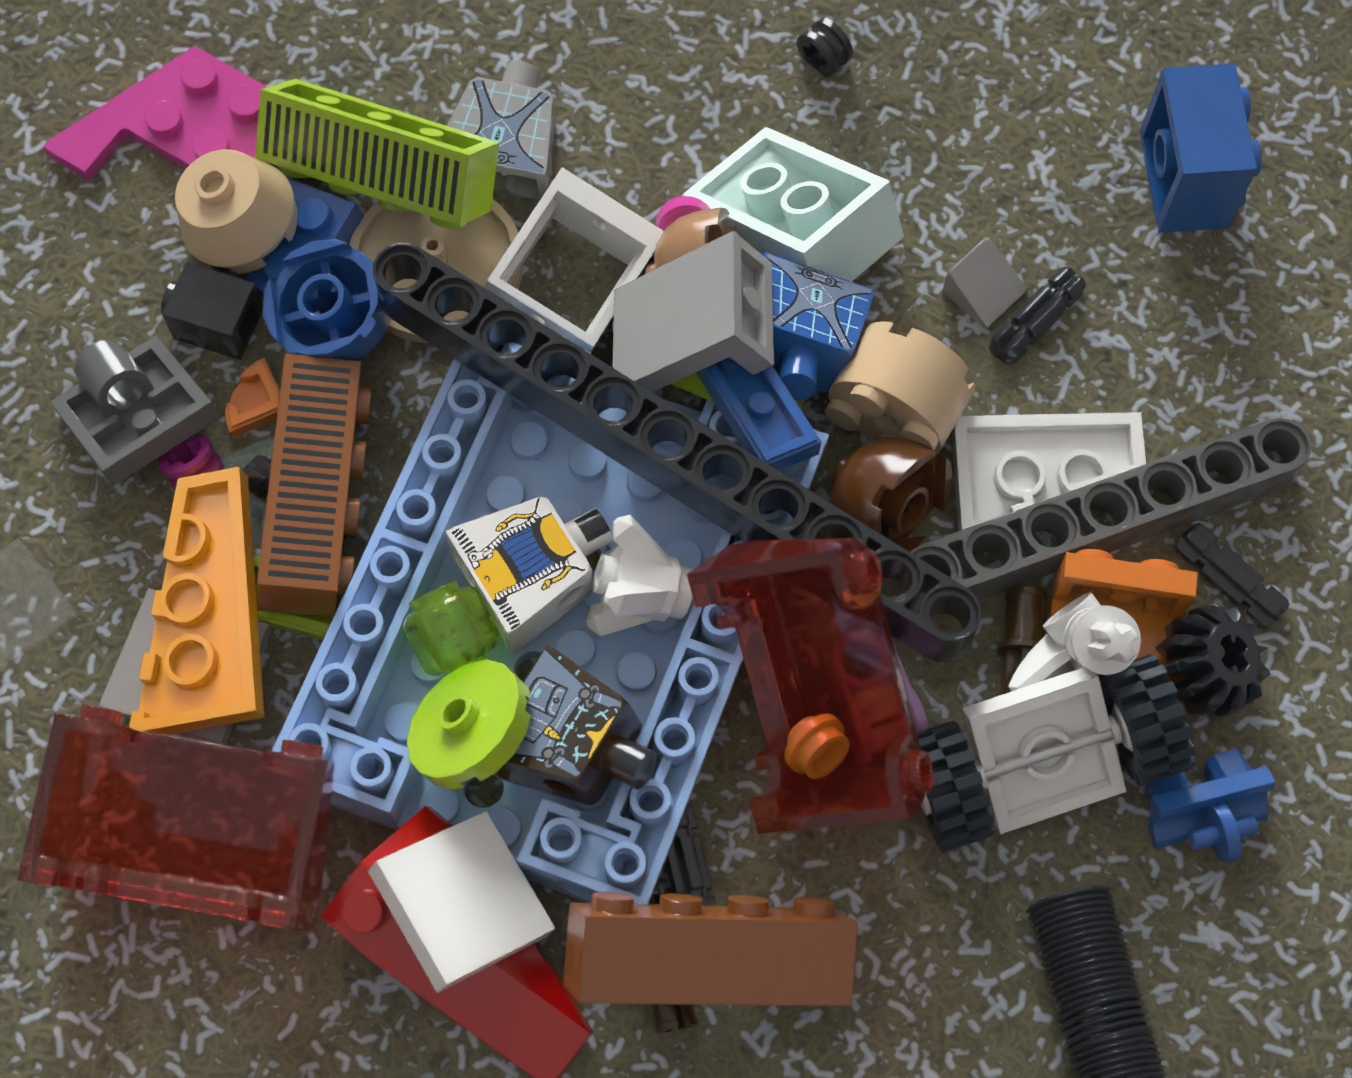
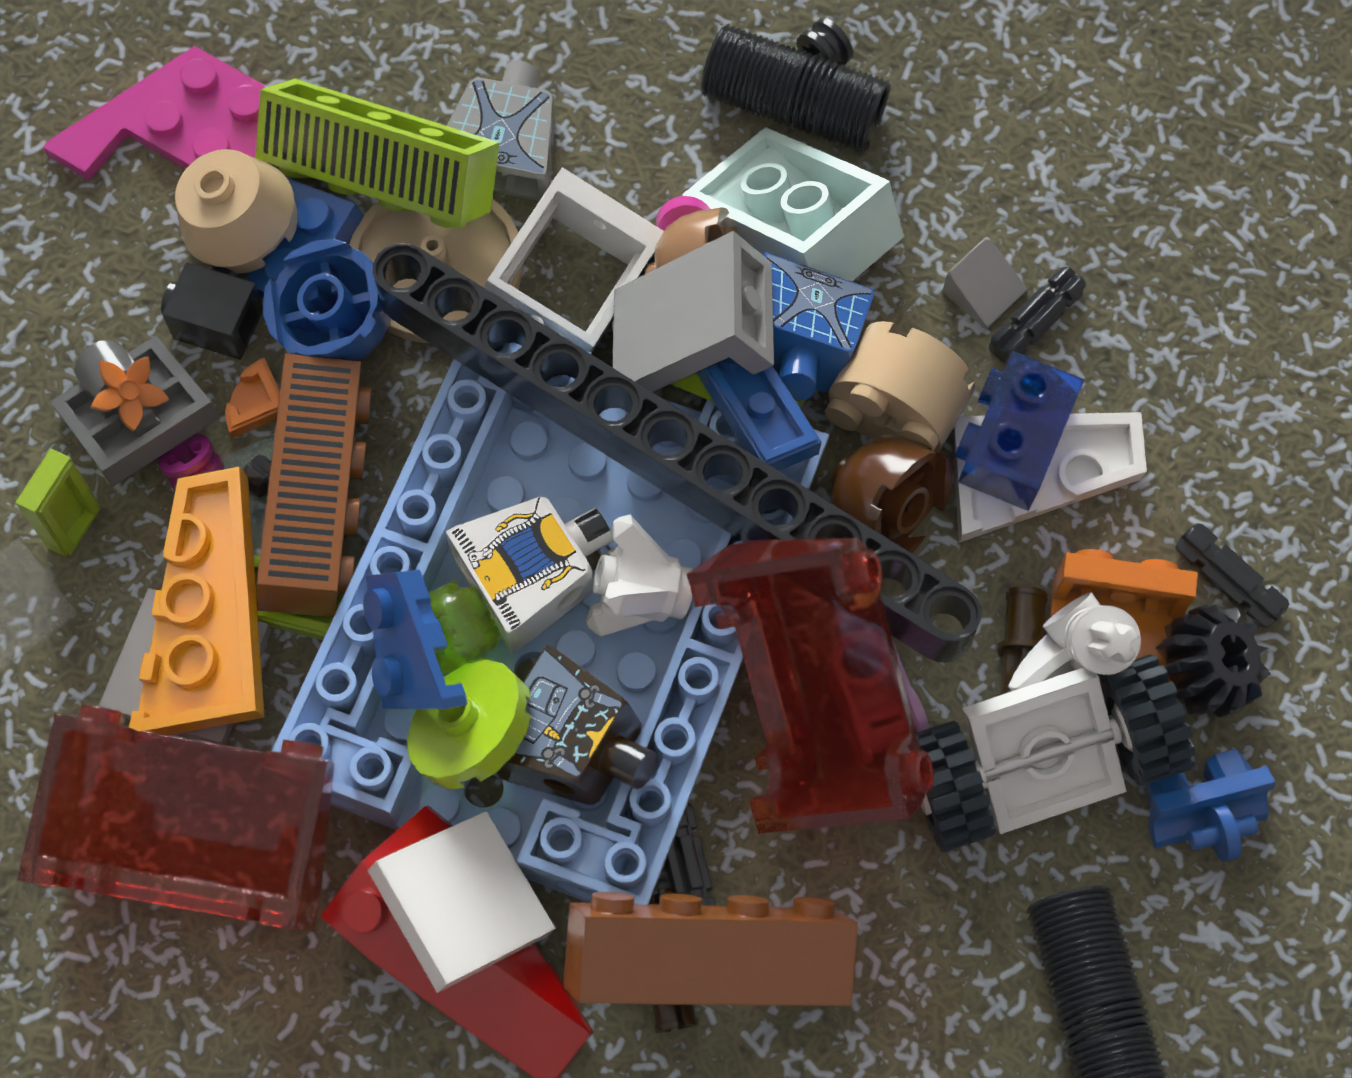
(58, 503): none -> lime tile
(128, 391): none -> orange plant
(406, 644): none -> blue wing
(769, 75): none -> black piece
(816, 746): orange plate -> none
(1020, 429): none -> clear blue brick
(1128, 500): dark grey beam -> none
(1199, 147): blue brick -> none

